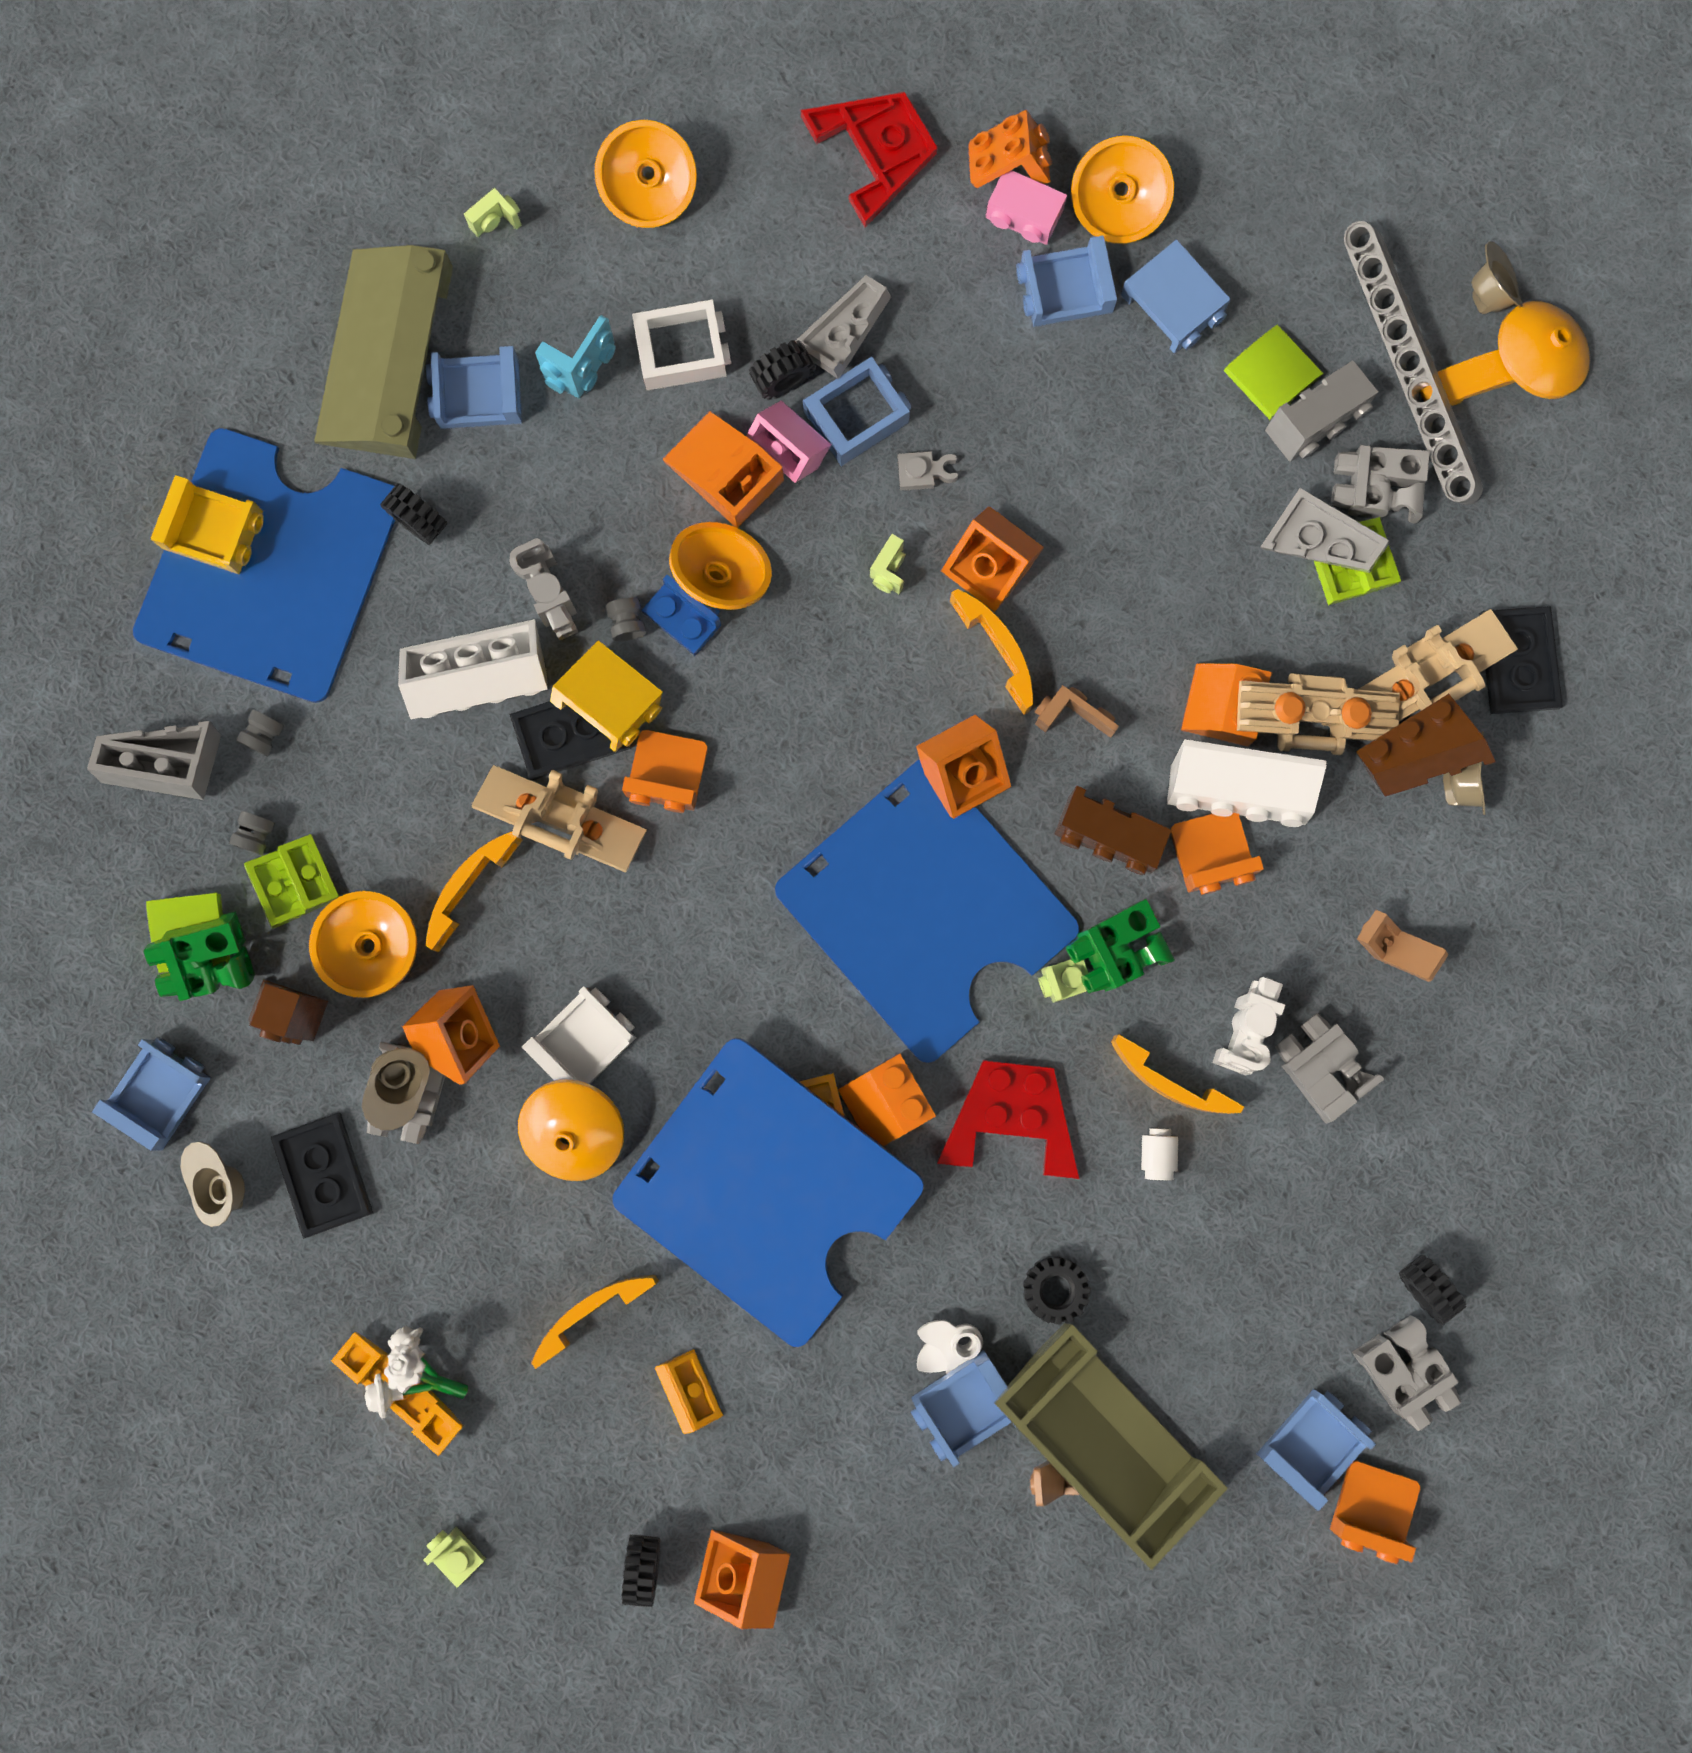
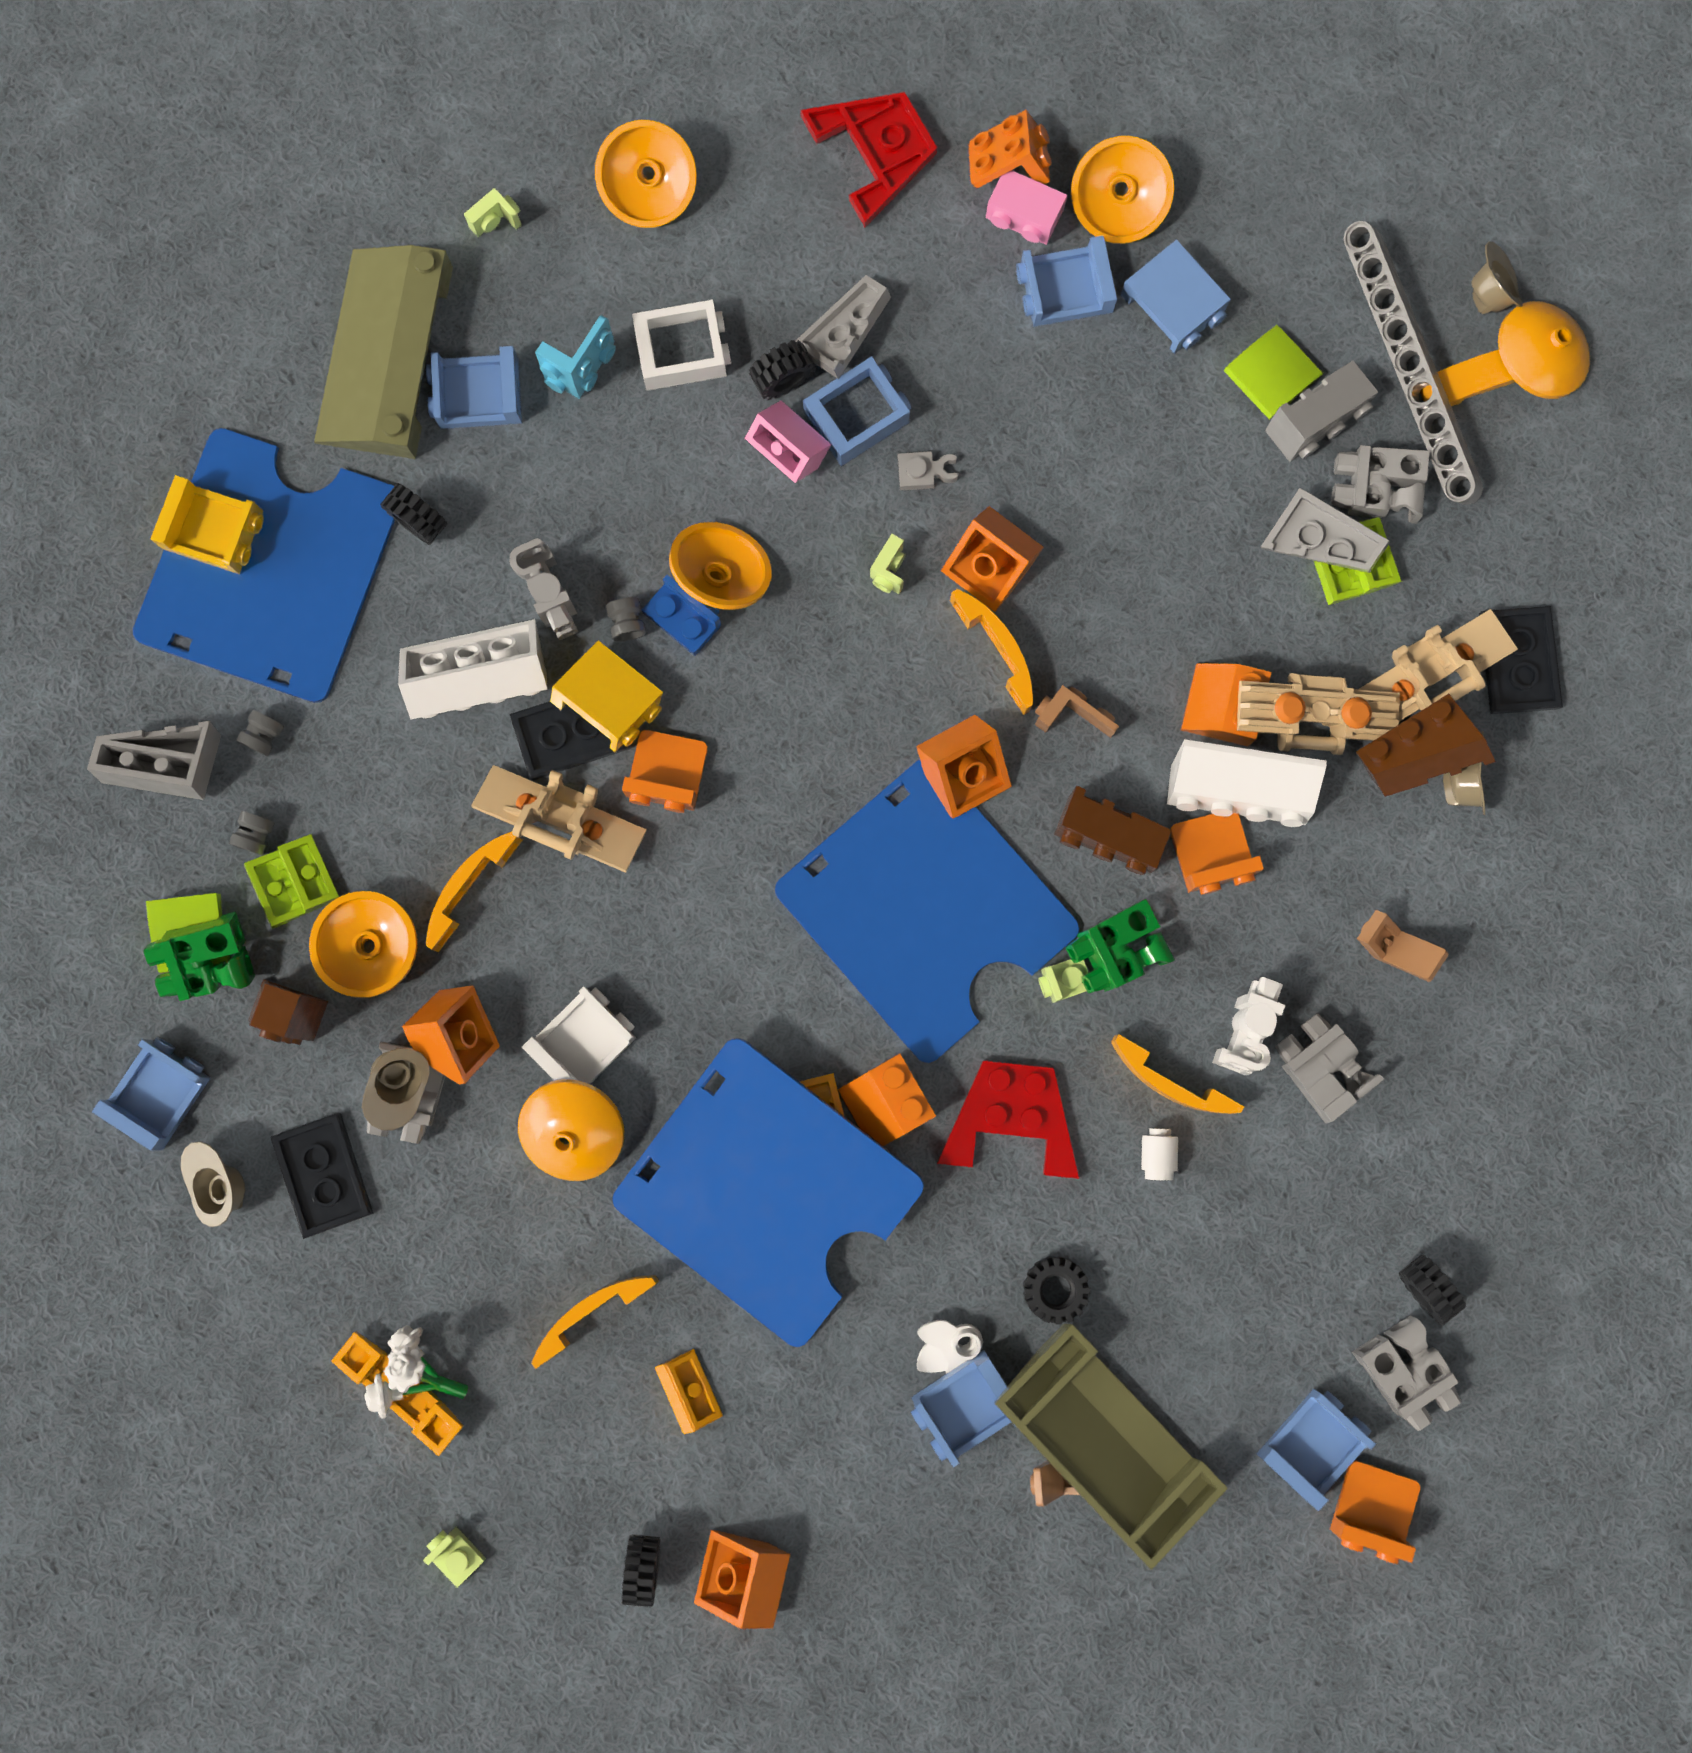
(725, 468): orange slope -> none

